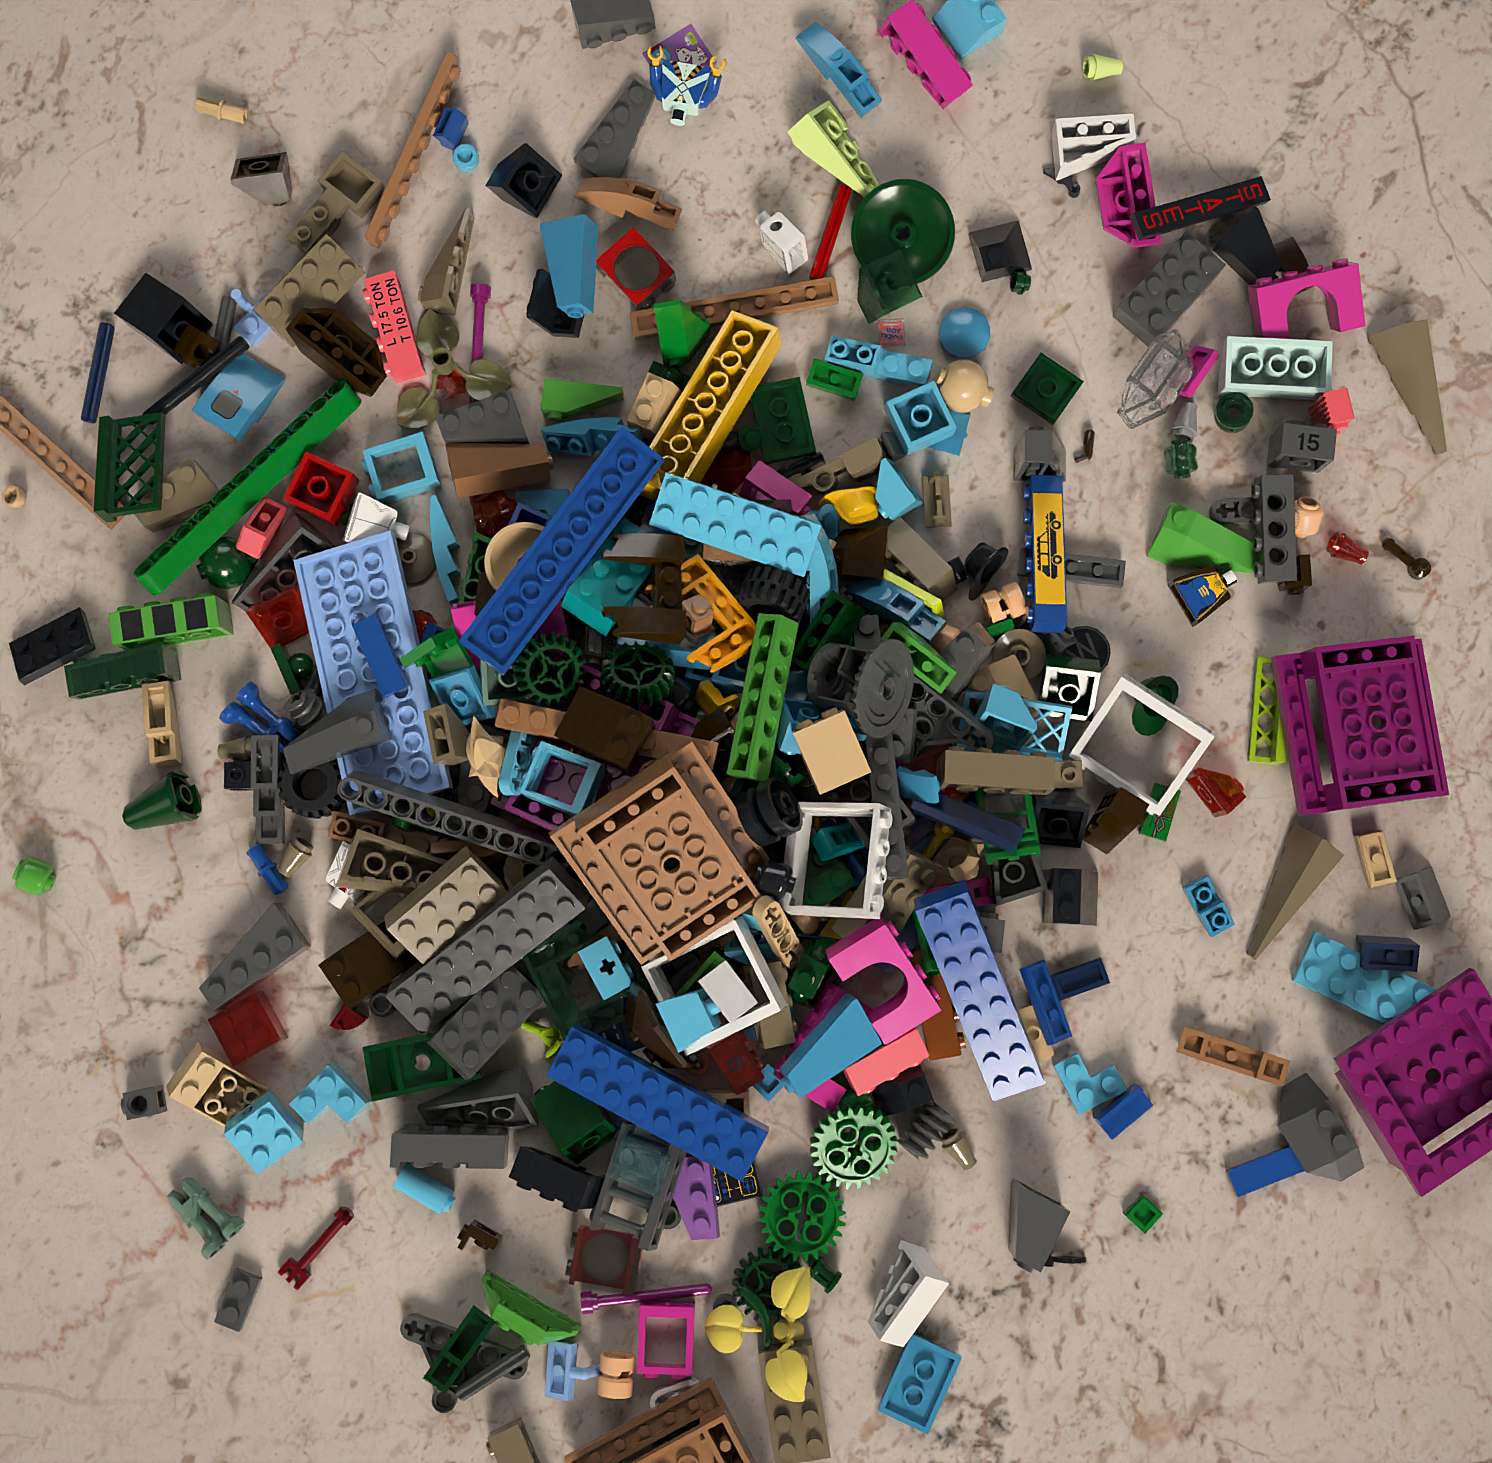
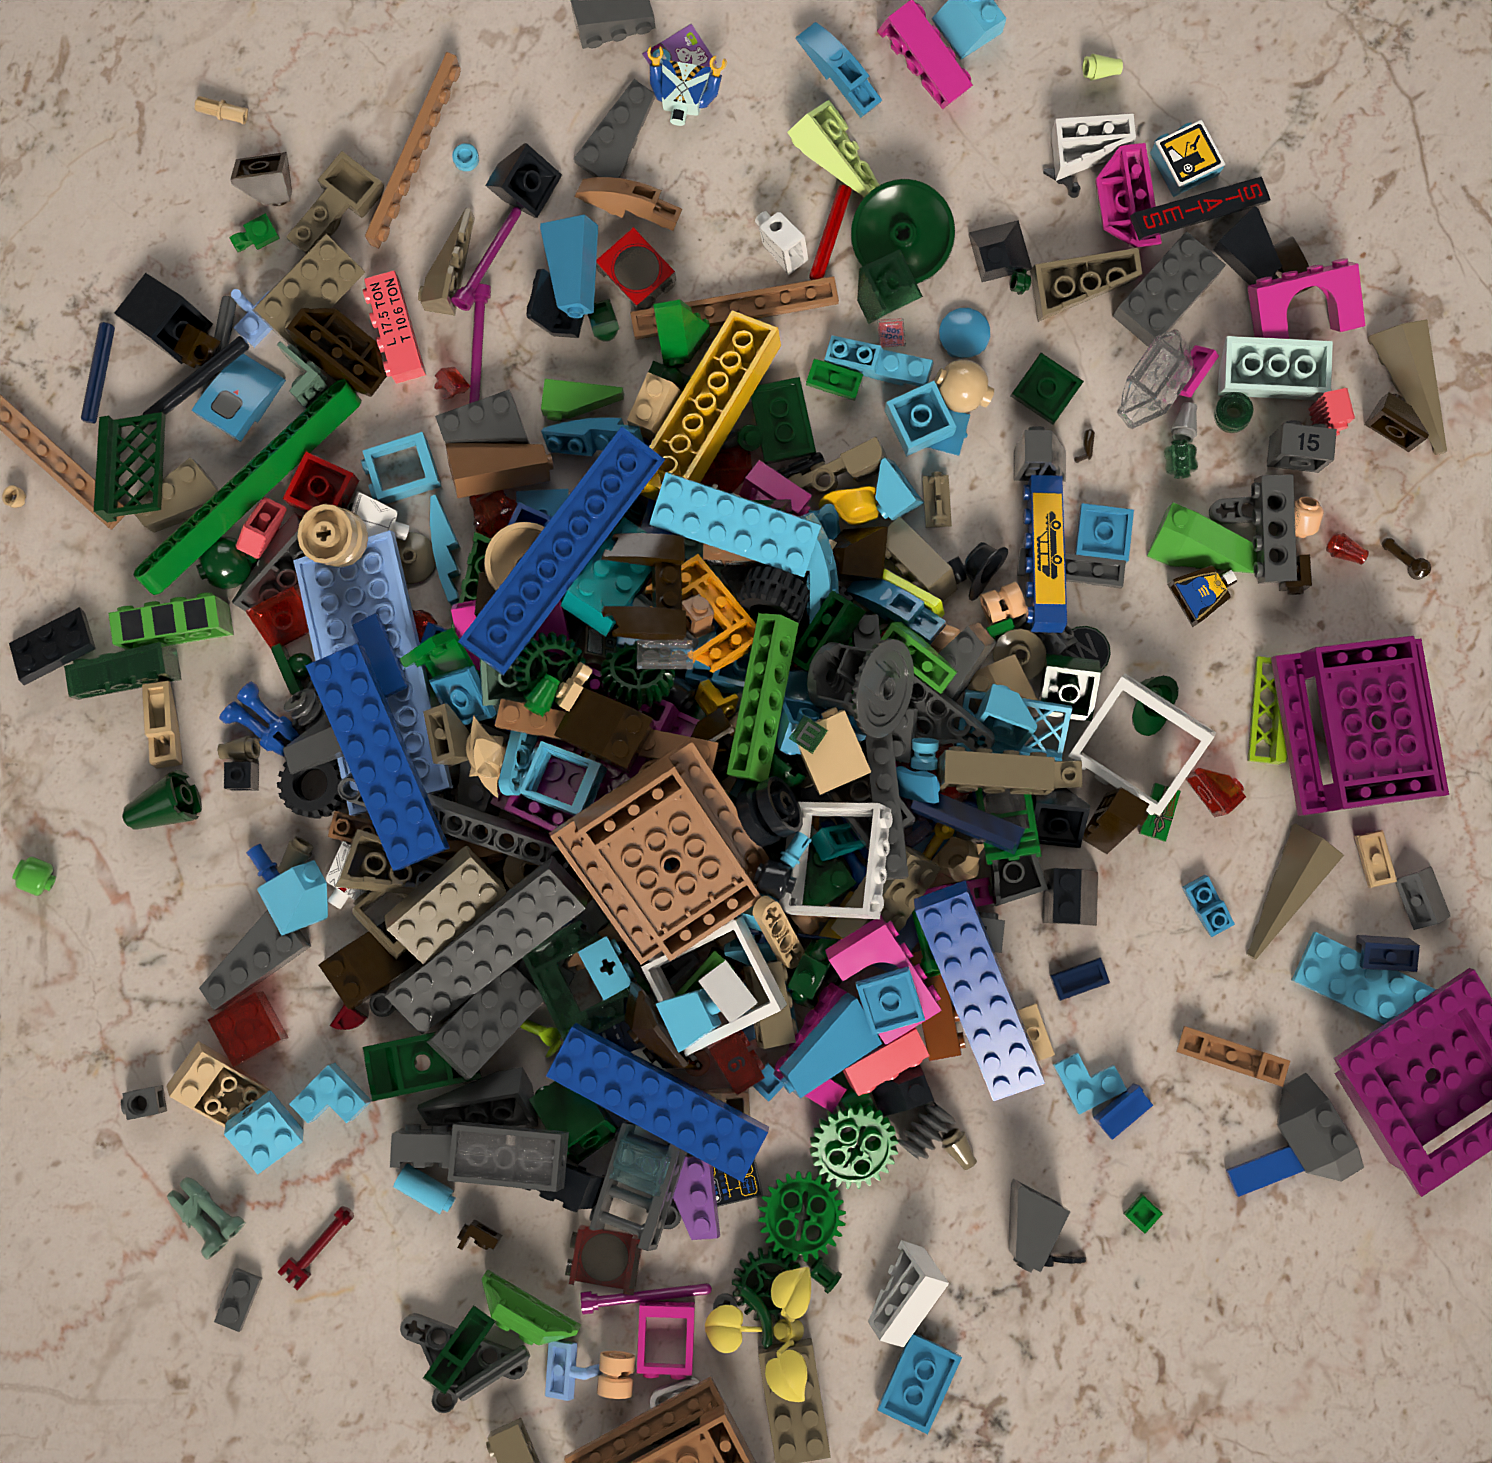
(258, 232): none -> green plate
(267, 805): dark grey slope -> none
(296, 897): none -> medium azure slope
(311, 384): none -> sand green bracket
(332, 536): none -> tan wheel
(377, 756): none -> blue brick
(435, 340): olive plant -> none
(451, 128): blue piece -> none
(464, 297): none -> magenta piece
(508, 1156): none -> clear brick
(542, 696): none -> green cone
(570, 690): none -> tan plate
(604, 321): none -> dark green tile
(664, 654): none -> clear plate
(795, 849): none -> medium azure pin
(808, 734): none -> clear green tile
(890, 1001): none -> dark azure plate
(891, 446): dark grey slope -> none
(924, 753): none -> medium azure wheel
(1045, 1002): blue tile -> none
(1076, 280): none -> dark tan wedge
(1104, 532): none -> dark azure plate
(1187, 157): none -> piece
(1397, 422): none -> dark brown slope

